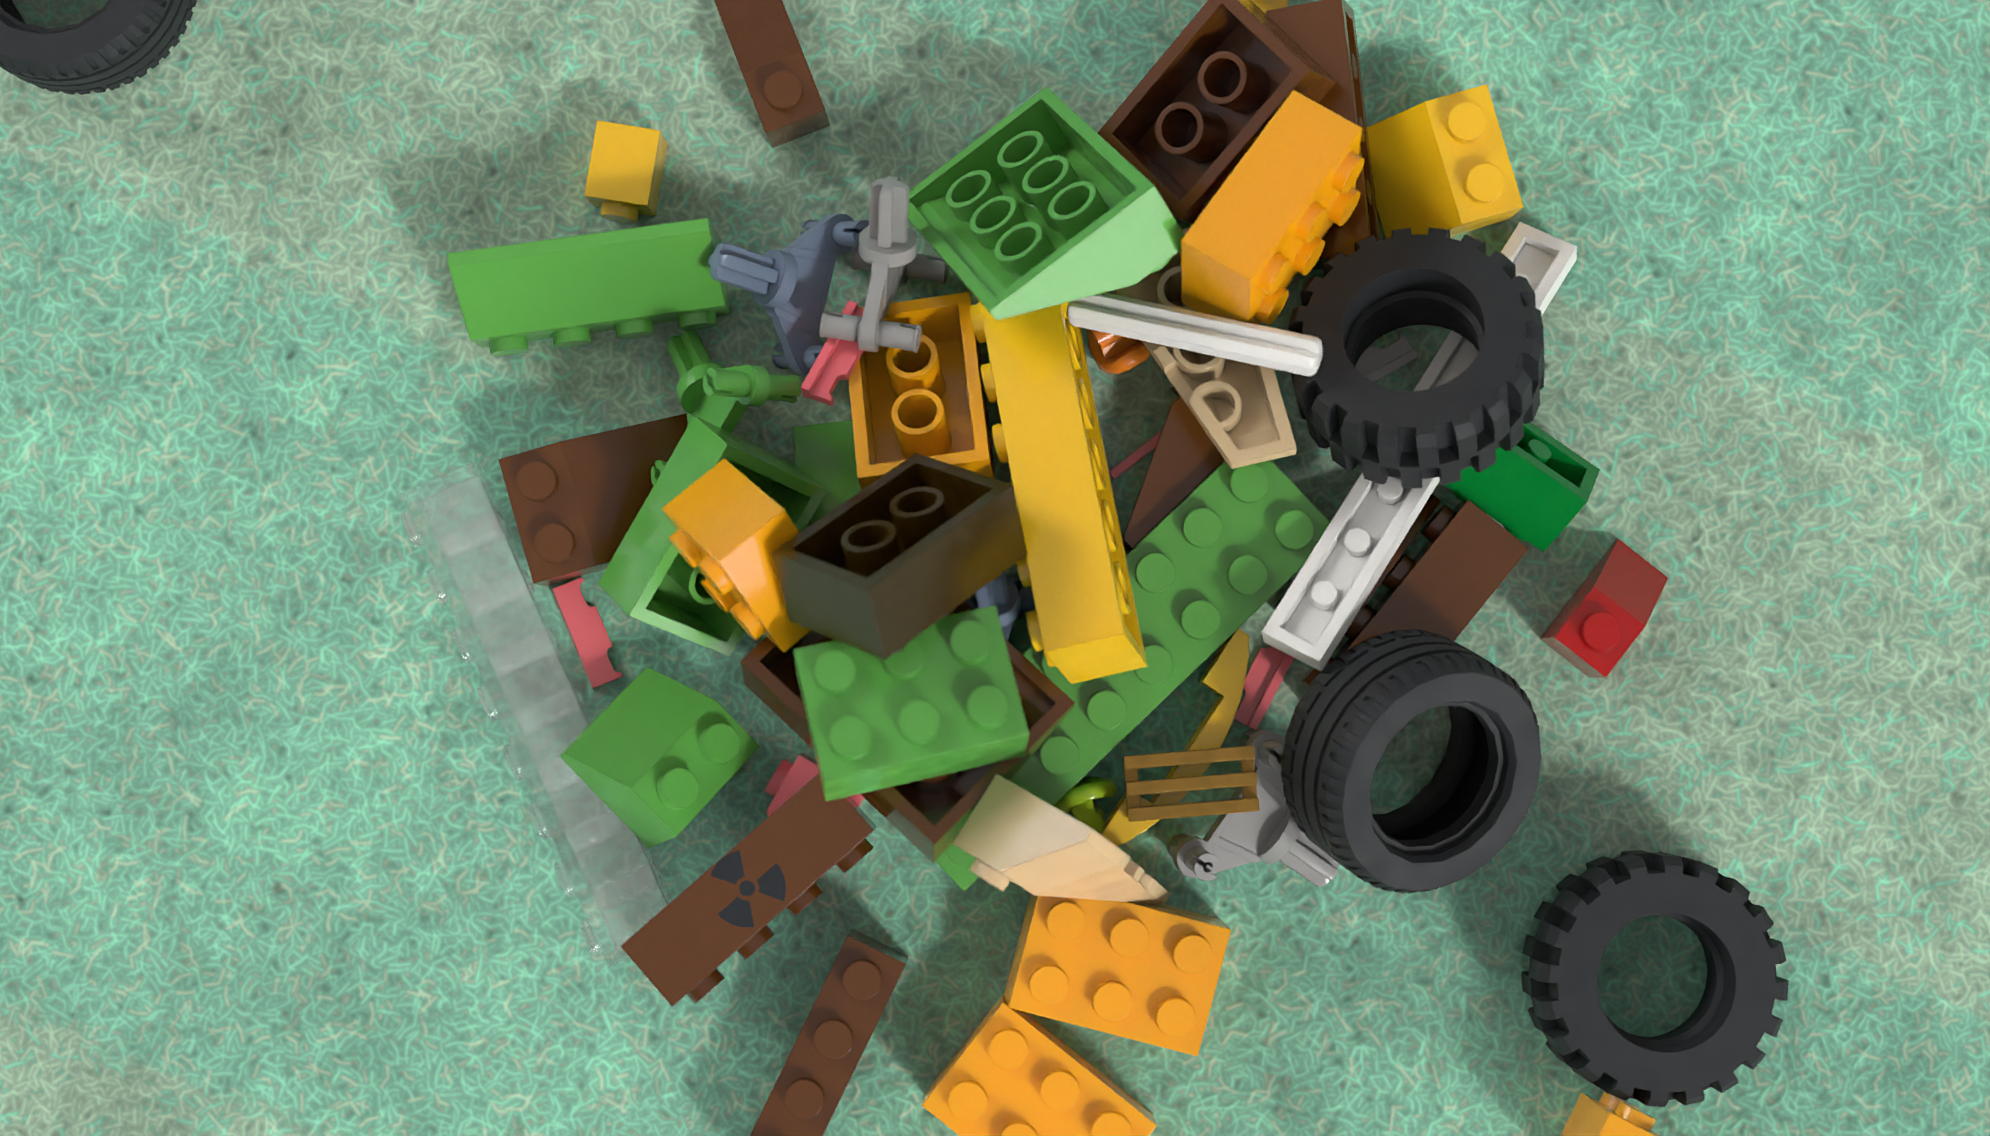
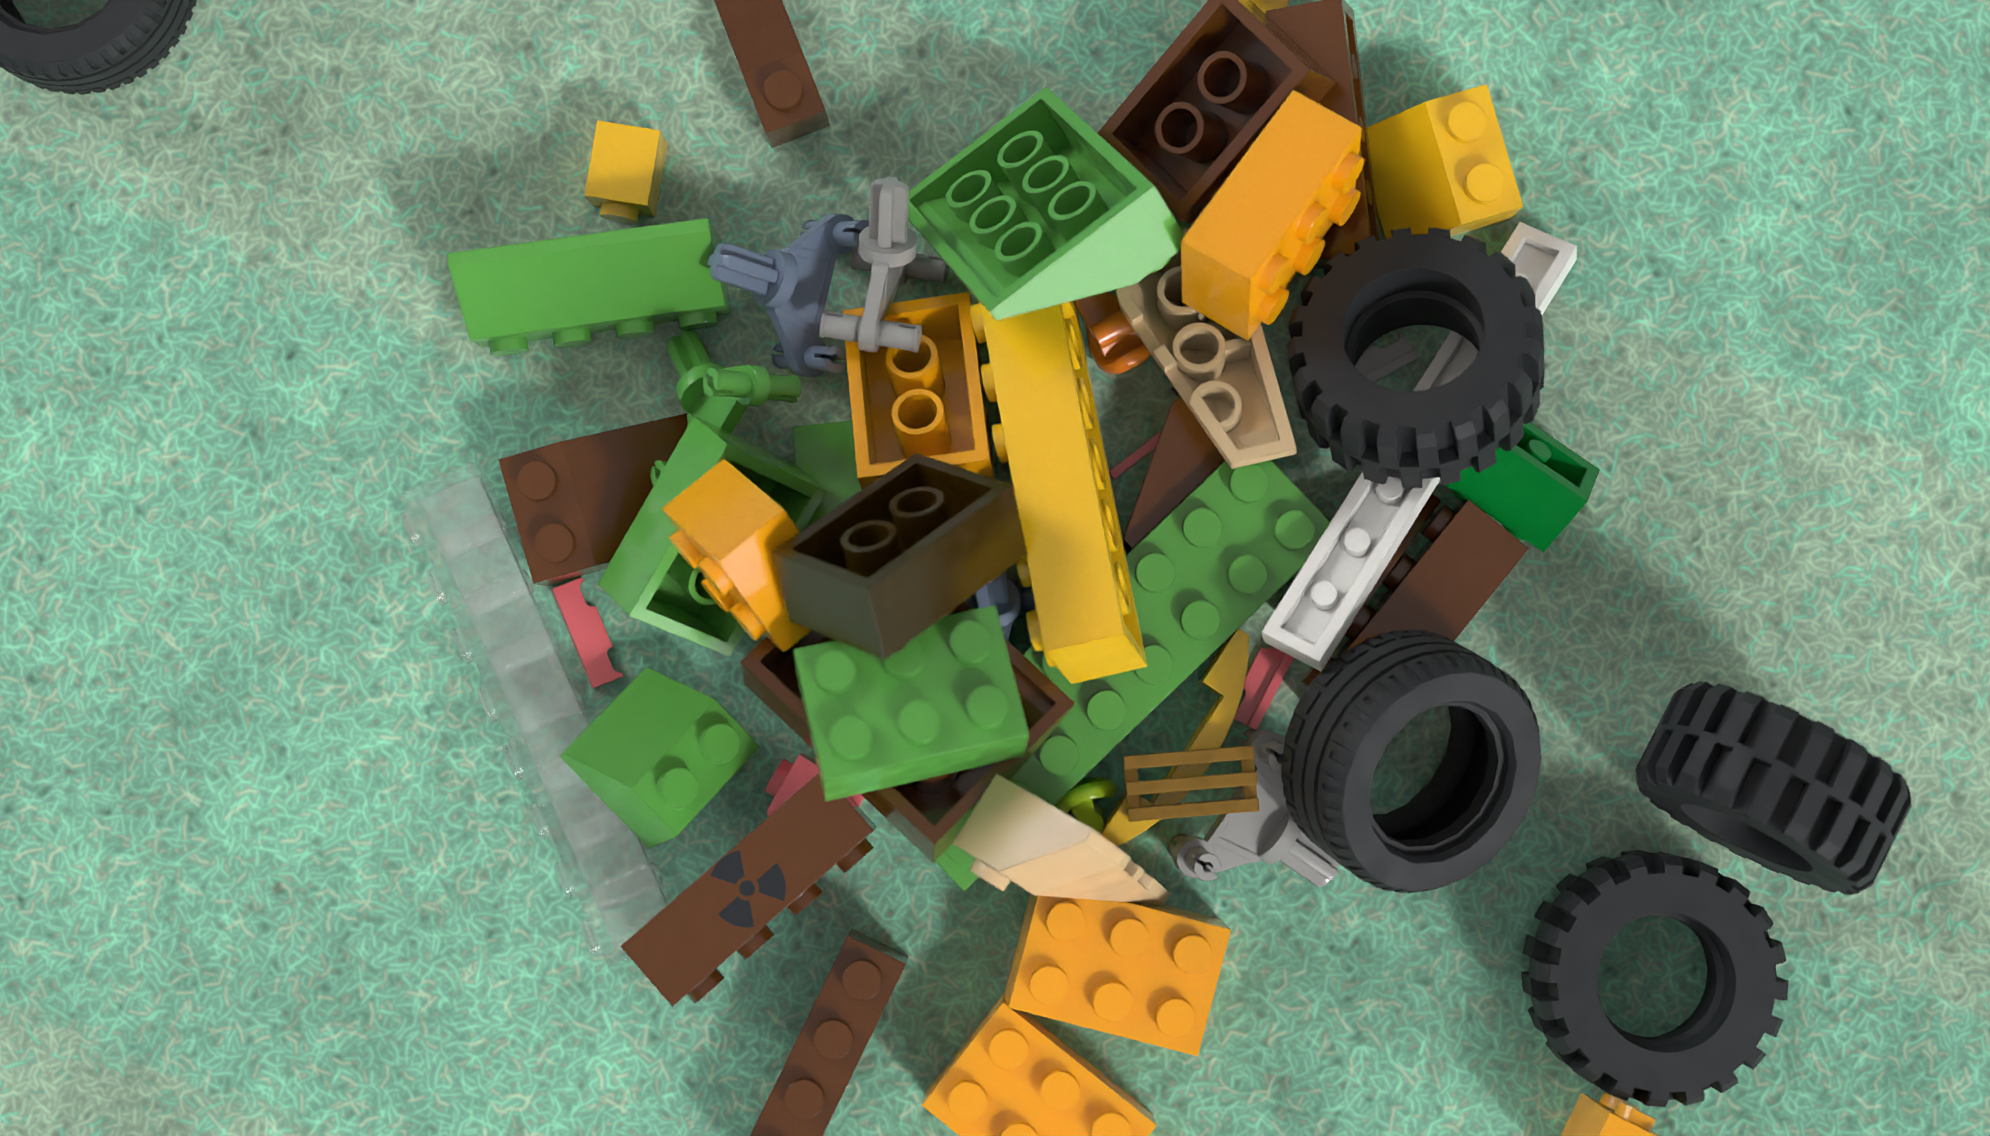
(833, 364): coral piece -> none
(1198, 332): white axle -> none
(1606, 611): red slope -> none
(1774, 787): none -> black tyre

